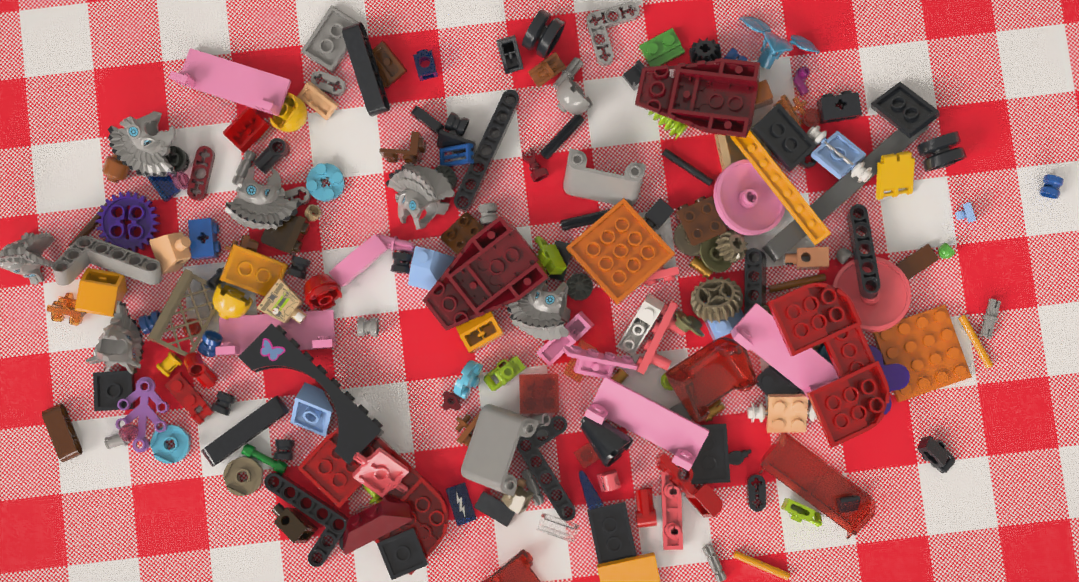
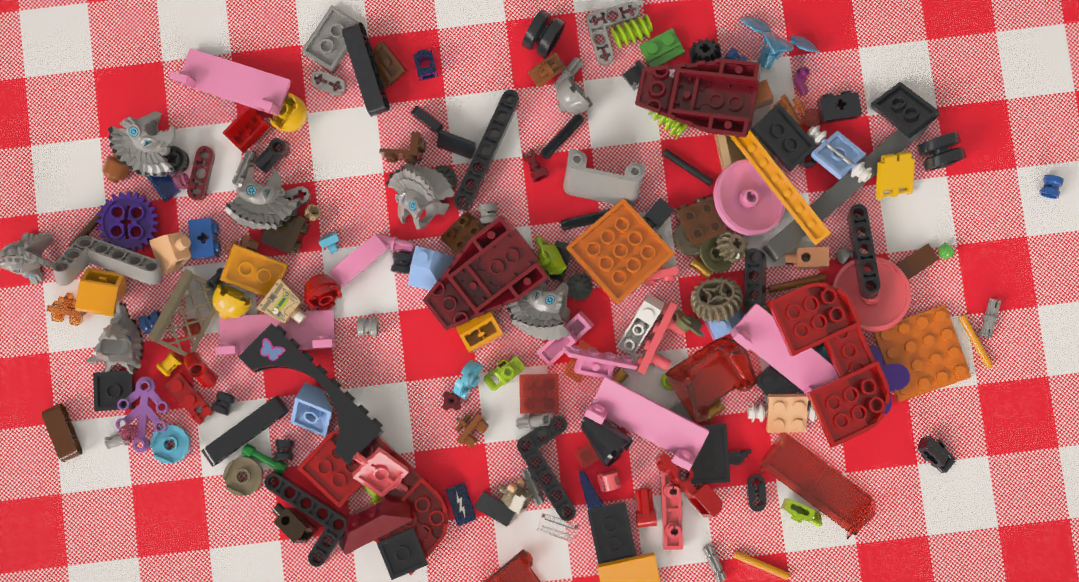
(210, 340): blue wheel -> none
(298, 267): black wheel -> none
(318, 100): light nougat plate -> none
(326, 193): medium azure plate -> none
(330, 241): none -> medium azure tile
(455, 123): black wheel -> none
(467, 154): blue tile -> none
(494, 447): light grey windscreen -> none
(509, 54): black slope -> none
(631, 31): none -> lime piece
(848, 503): black slope -> none
(966, 213): light blue tile -> none

